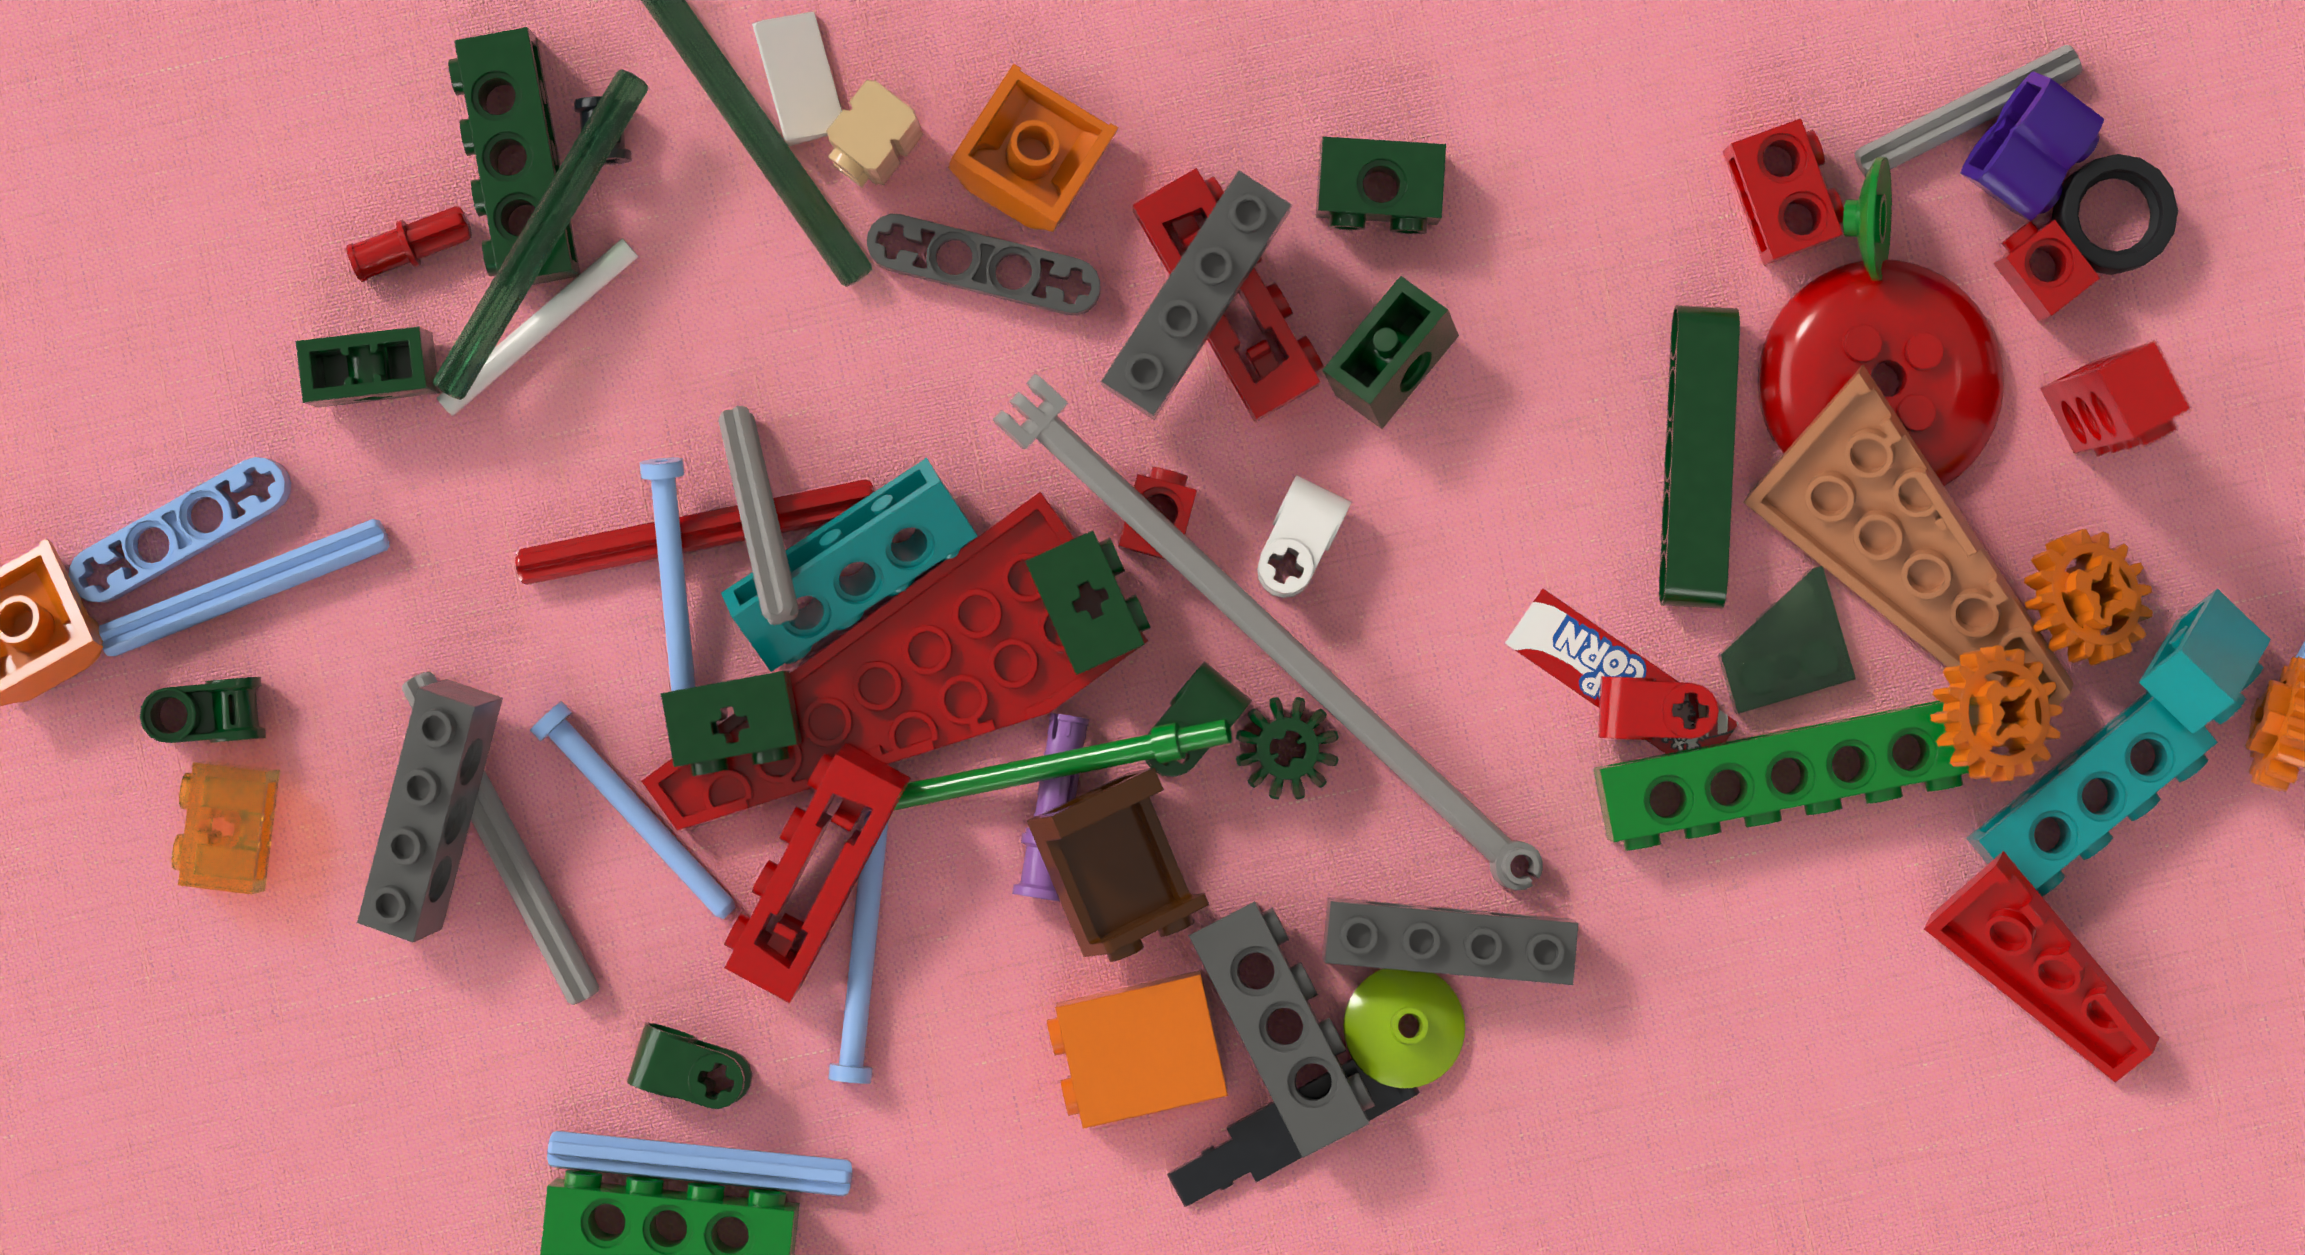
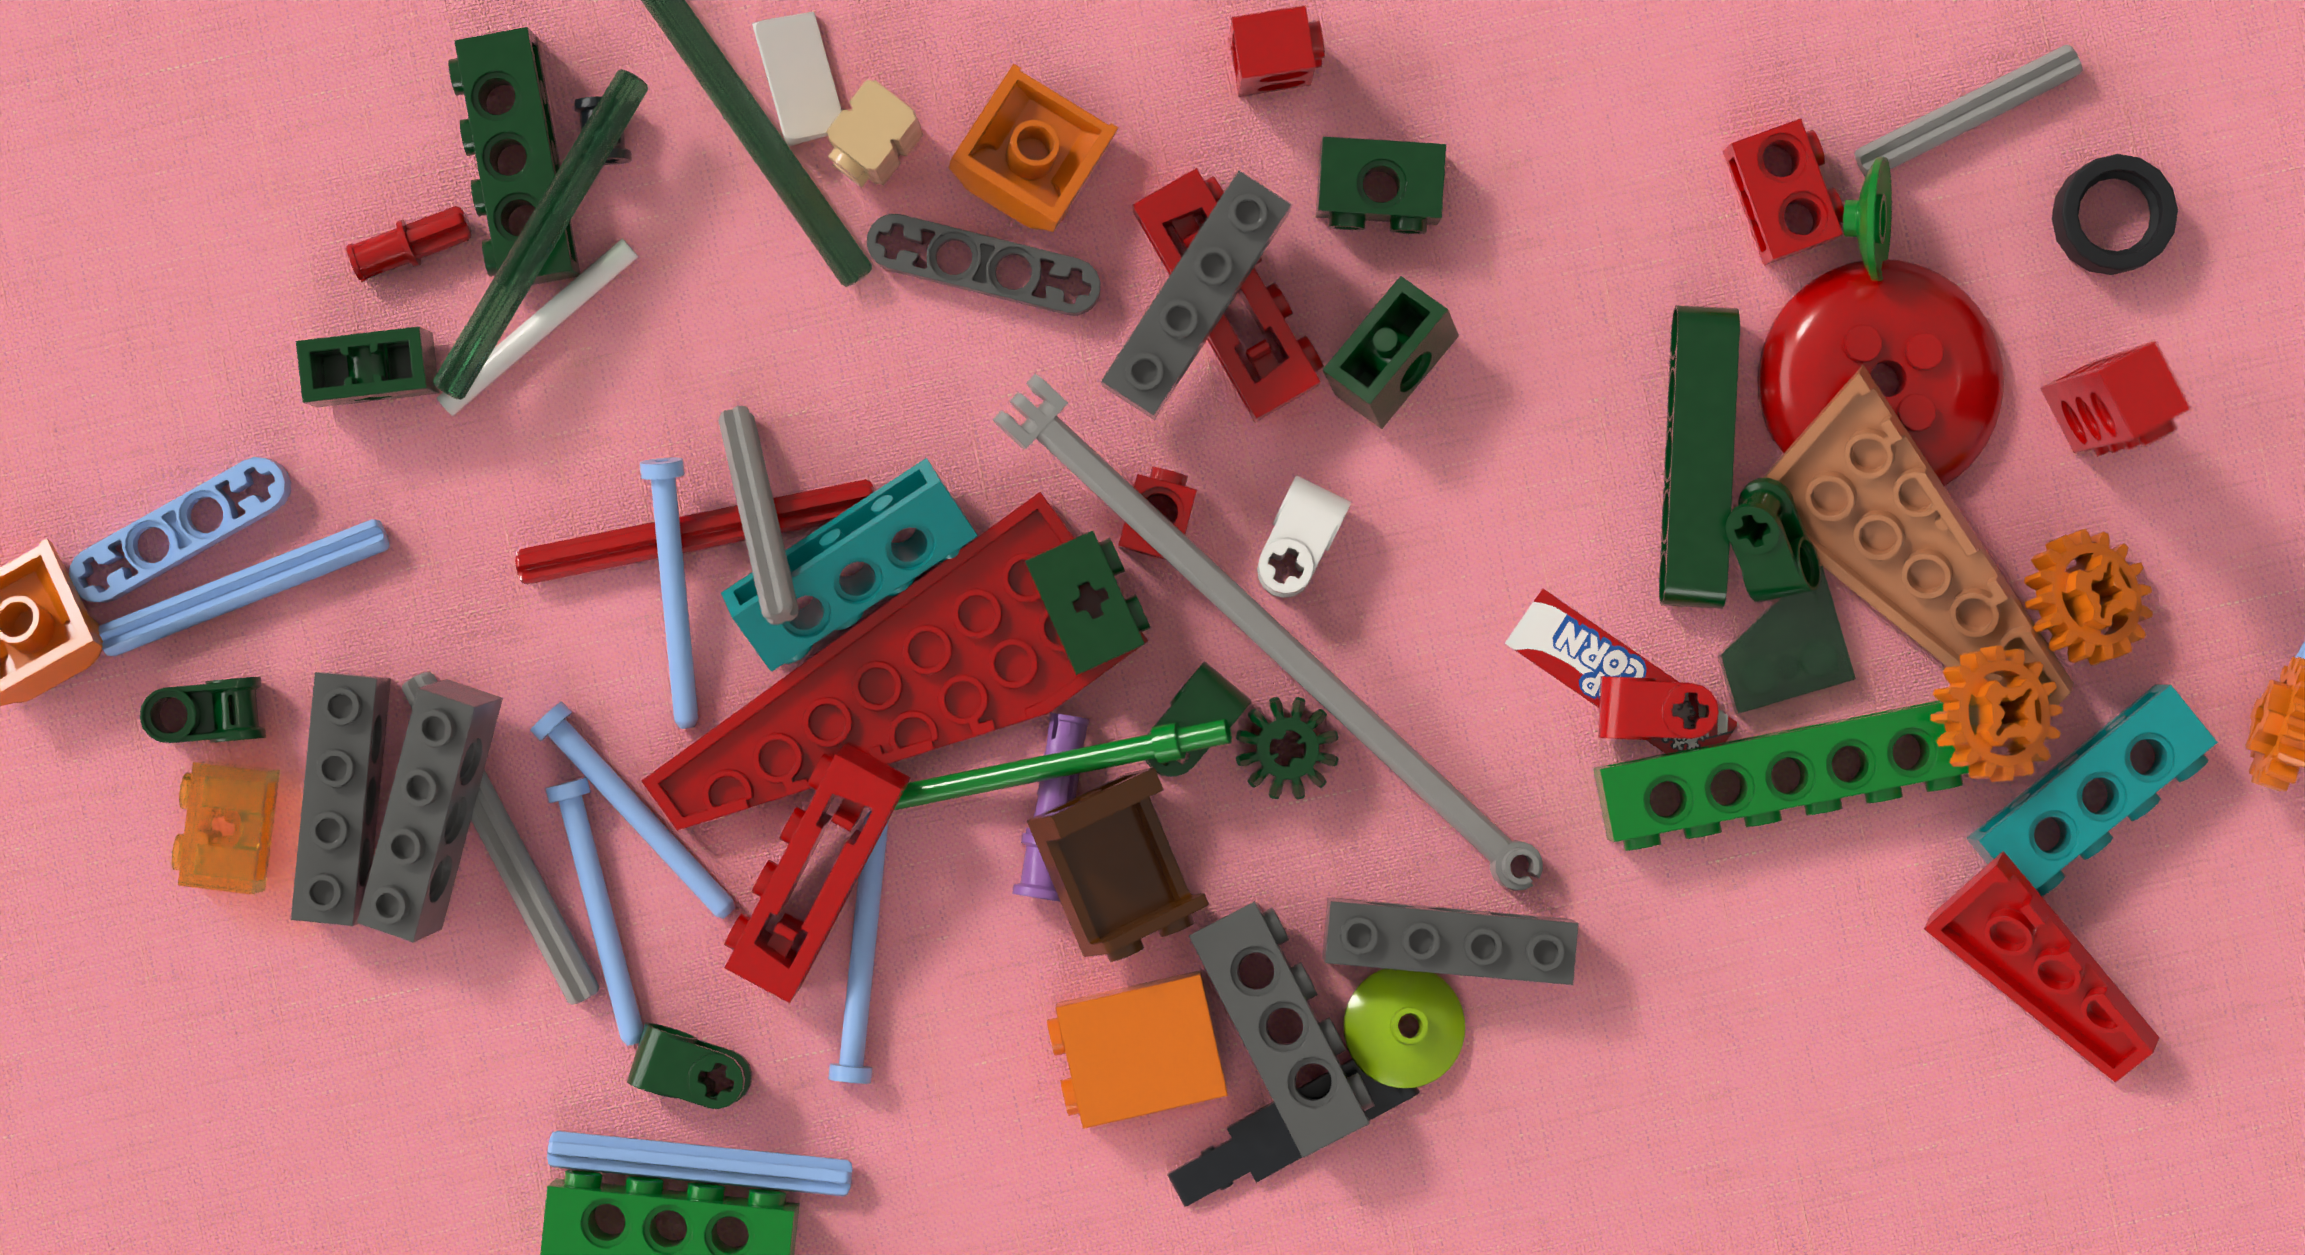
(340, 797): none -> dark grey brick
(598, 906): none -> light blue bar
(694, 714): dark green brick -> none
(1275, 50): none -> red brick
(1772, 542): none -> dark green piece
(2033, 146): dark purple brick -> none
(2071, 275): red brick -> none
(2206, 663): teal brick -> none

